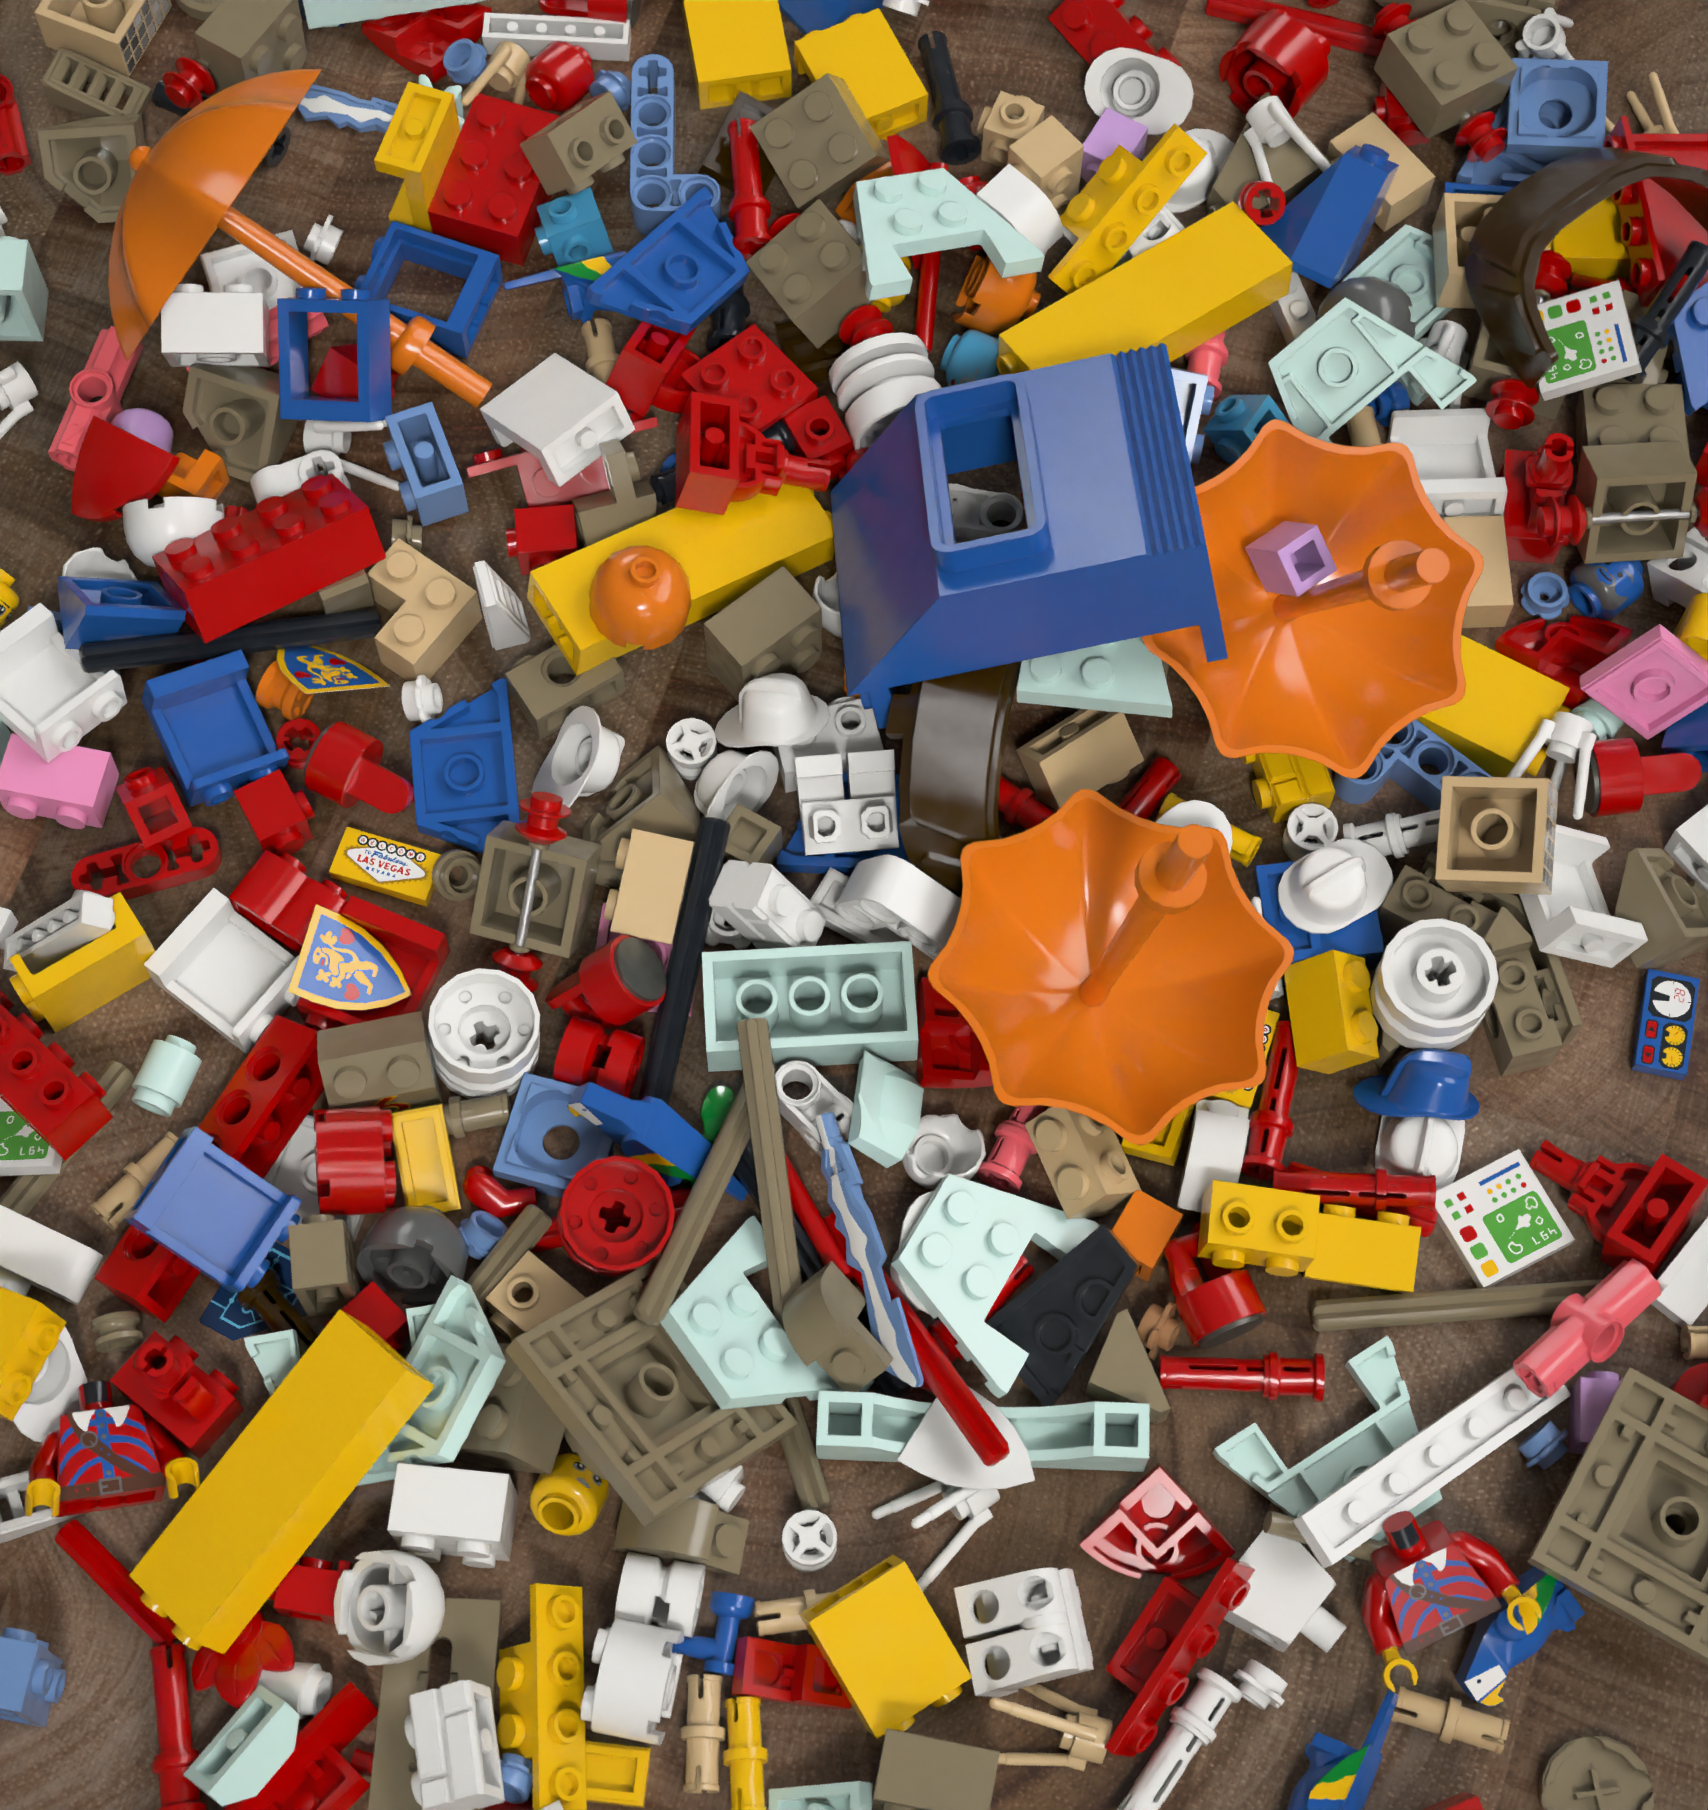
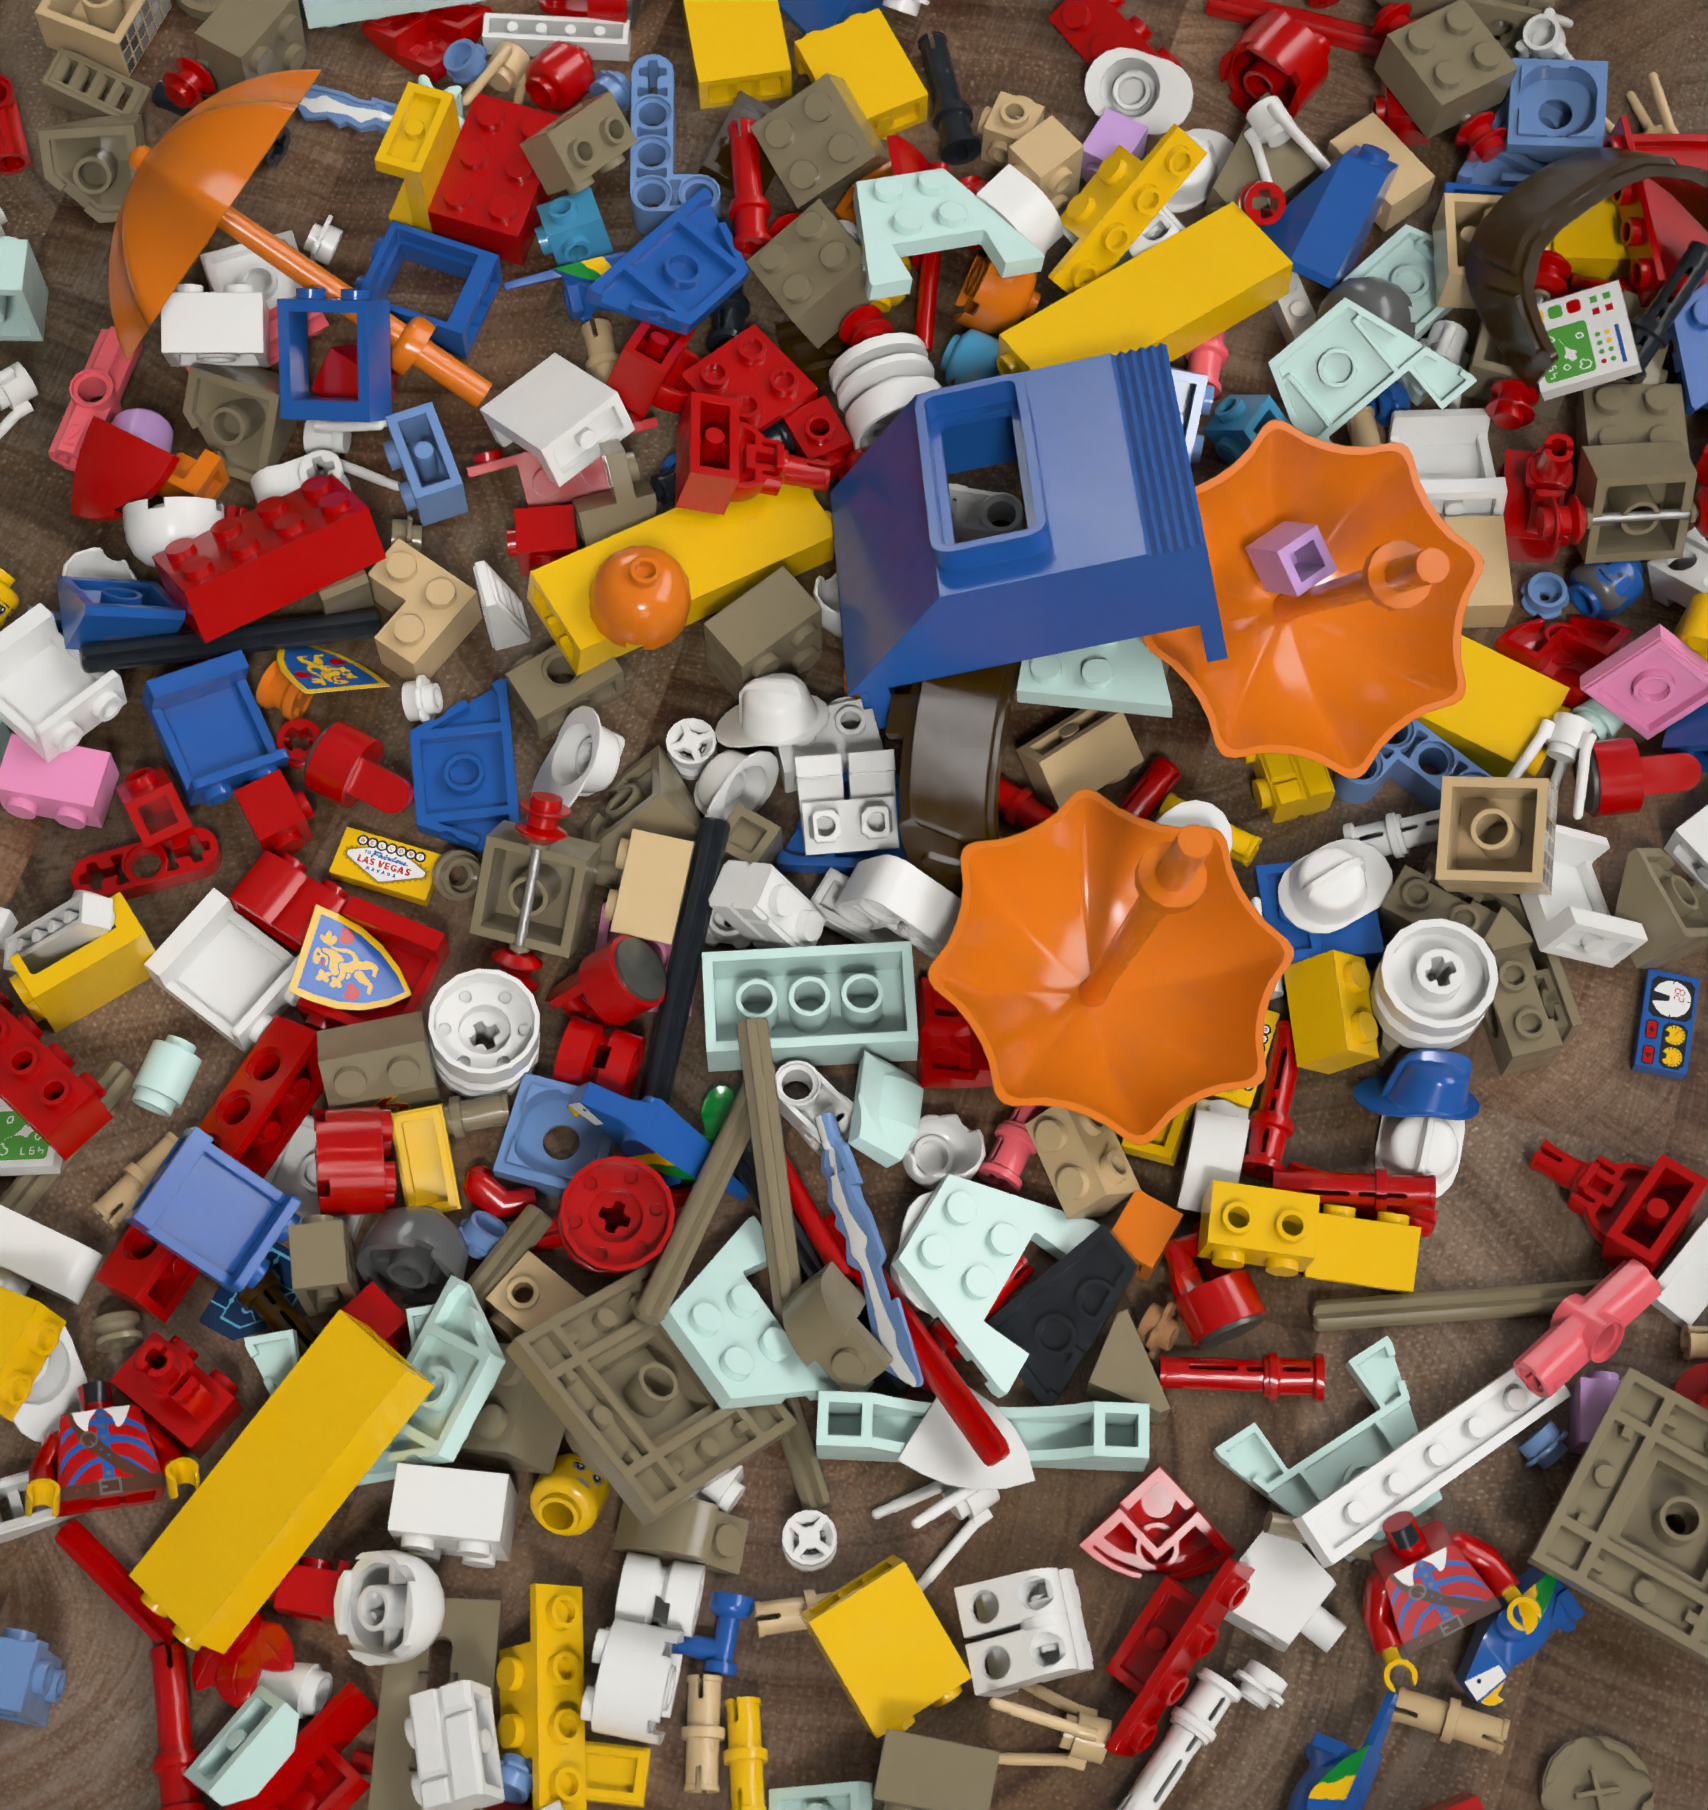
(786, 1674): red slope -> none
(1309, 822): white wheel -> none
(1500, 1220): tile -> none

